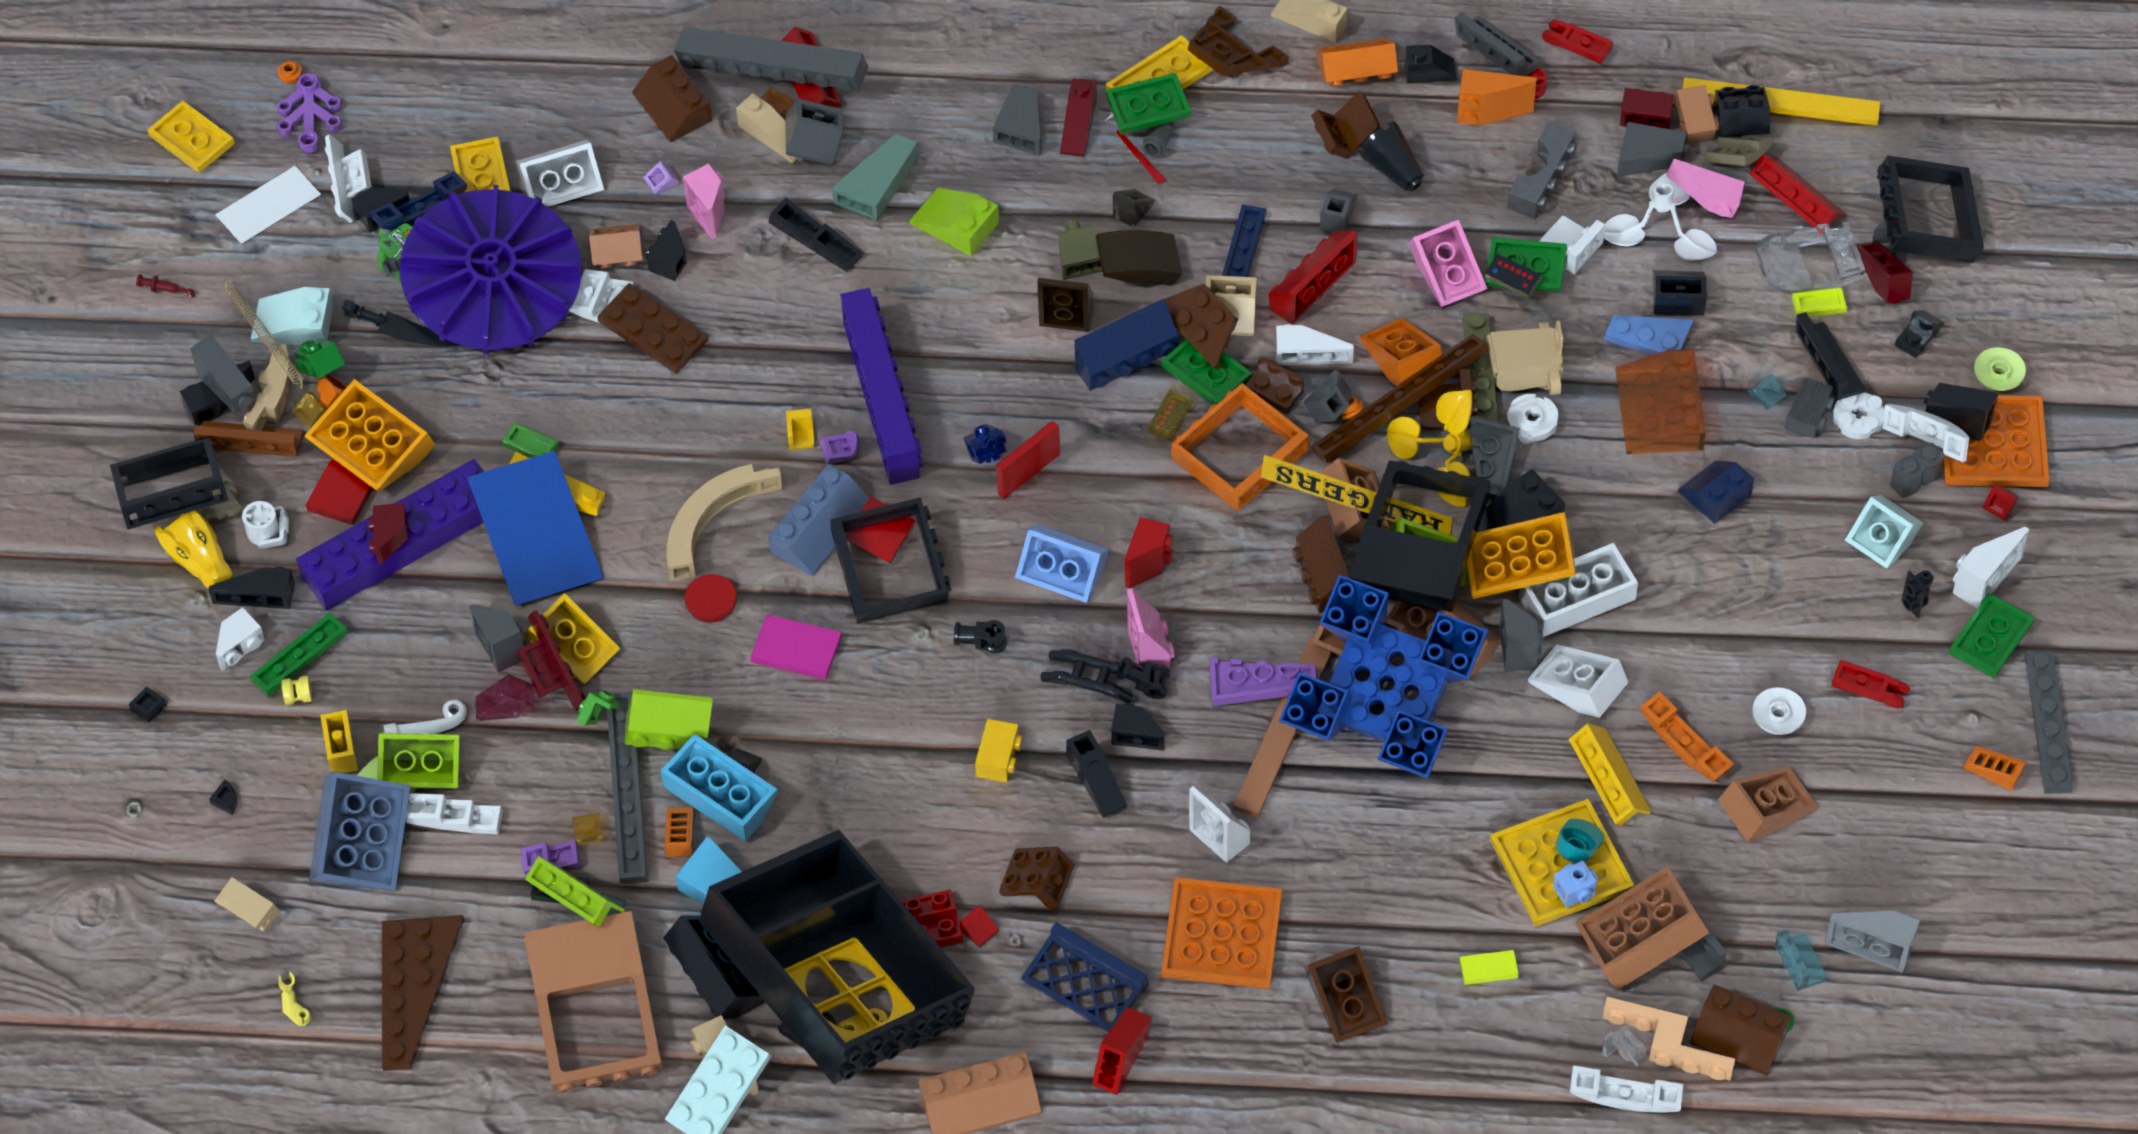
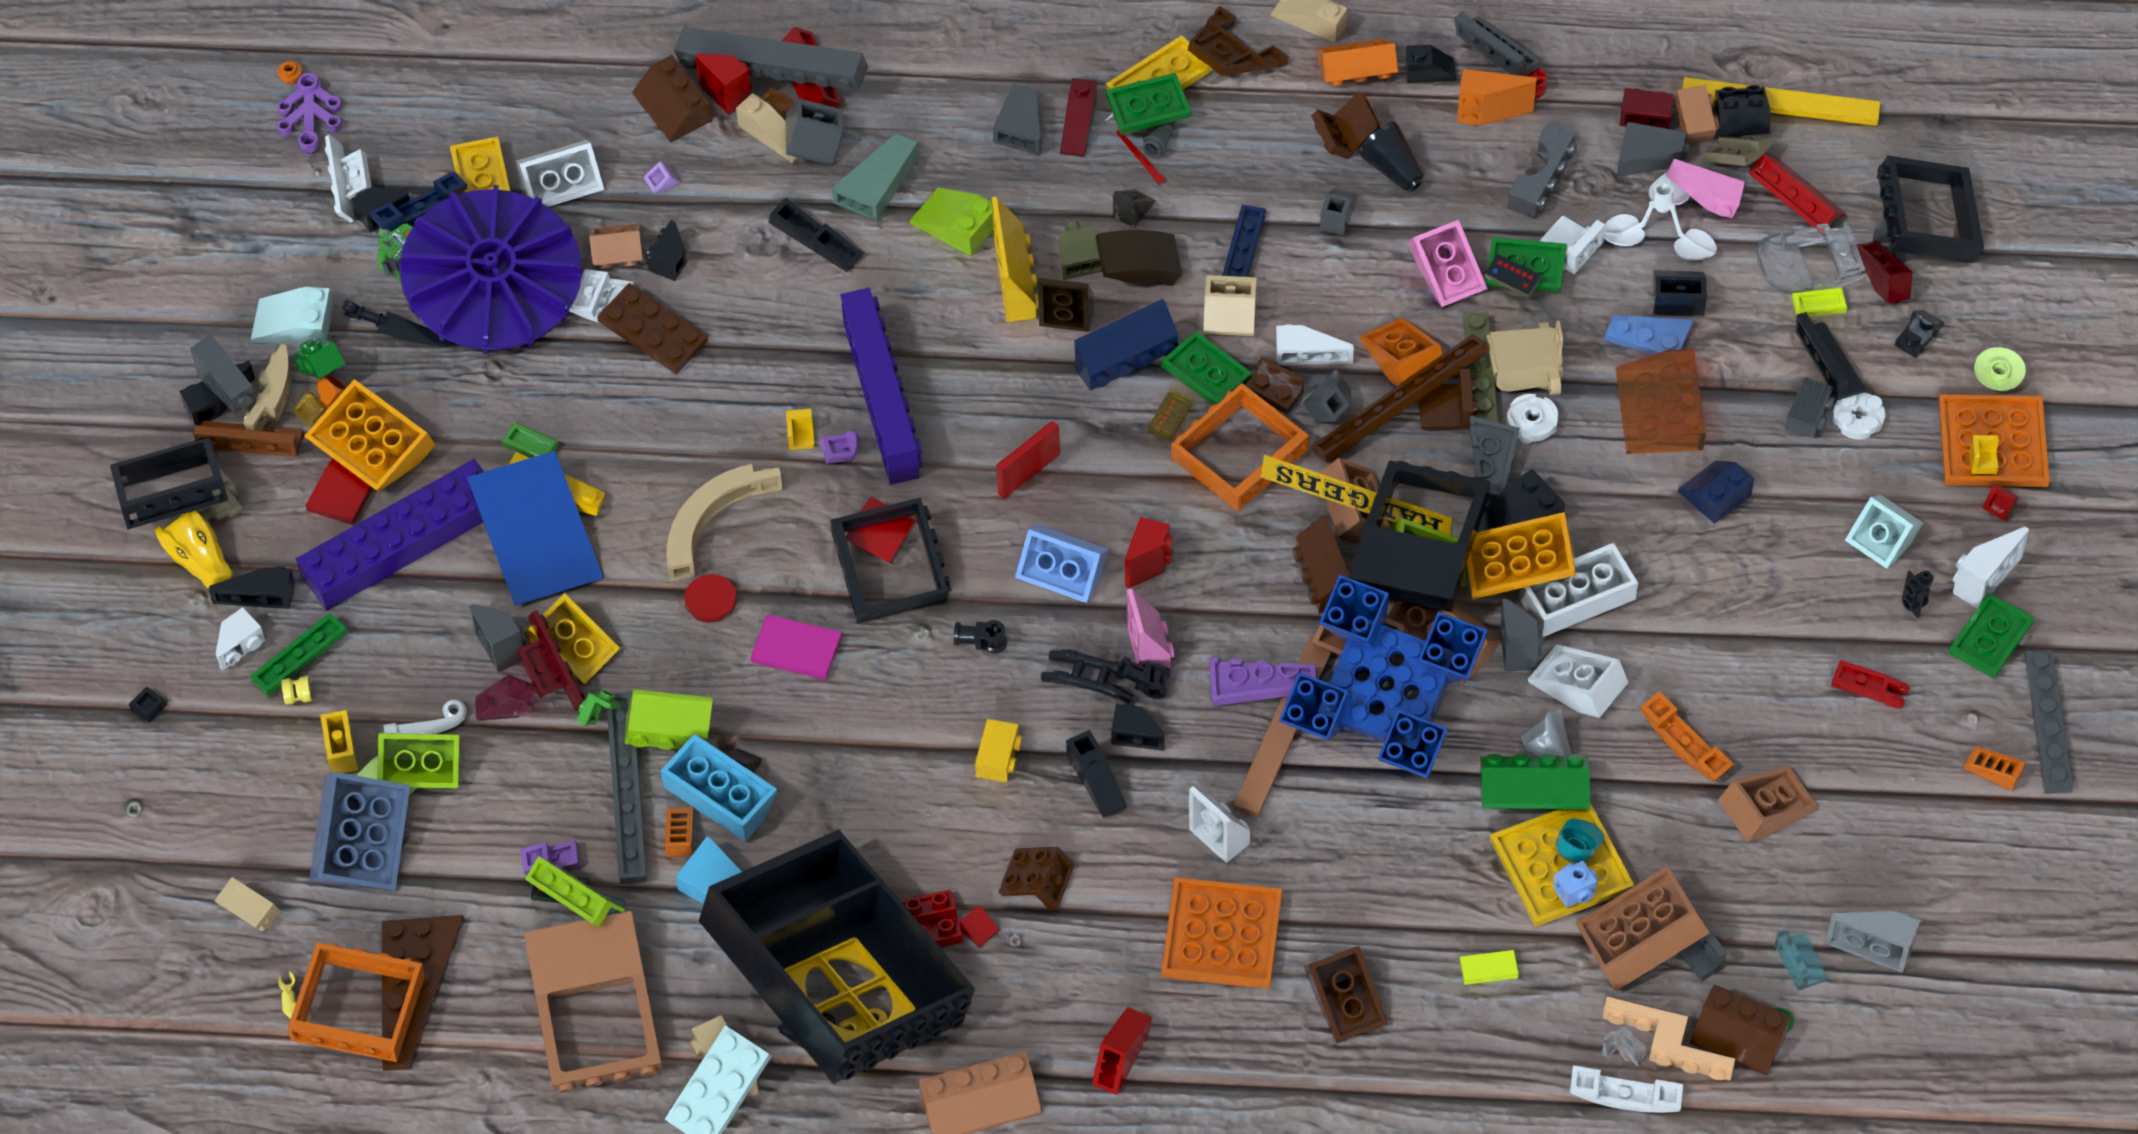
(157, 284): dark red piece -> none
(191, 136): yellow plate -> none
(225, 798): black tile -> none
(258, 320): tan piece -> none
(262, 524): white piece -> none
(268, 204): white sticker -> none
(347, 1040): none -> orange window
(389, 529): dark red slope -> none
(452, 815): white slope -> none
(587, 829): clear yellow plate -> none
(705, 198): bright pink slope -> none
(711, 969): black slope -> none
(724, 79): none -> red slope
(805, 533): sand blue slope -> none
(985, 444): clear blue brick -> none
(1014, 264): none -> yellow slope
(1097, 958): dark blue fence -> none
(1203, 321): reddish brown wing -> none
(1314, 275): red slope -> none
(1353, 409): orange plate -> none
(1453, 411): yellow plant -> none
(1534, 782): none -> green slope
(1547, 736): none -> light grey hat
(1578, 40): red hinge -> none
(1609, 773): yellow panel -> none
(1767, 391): clear light blue slope -> none
(1781, 702): white dish -> none
(1917, 470): dark grey brick -> none
(1927, 427): white slope -> none
(1964, 407): black slope -> none
(1983, 454): none -> yellow panel

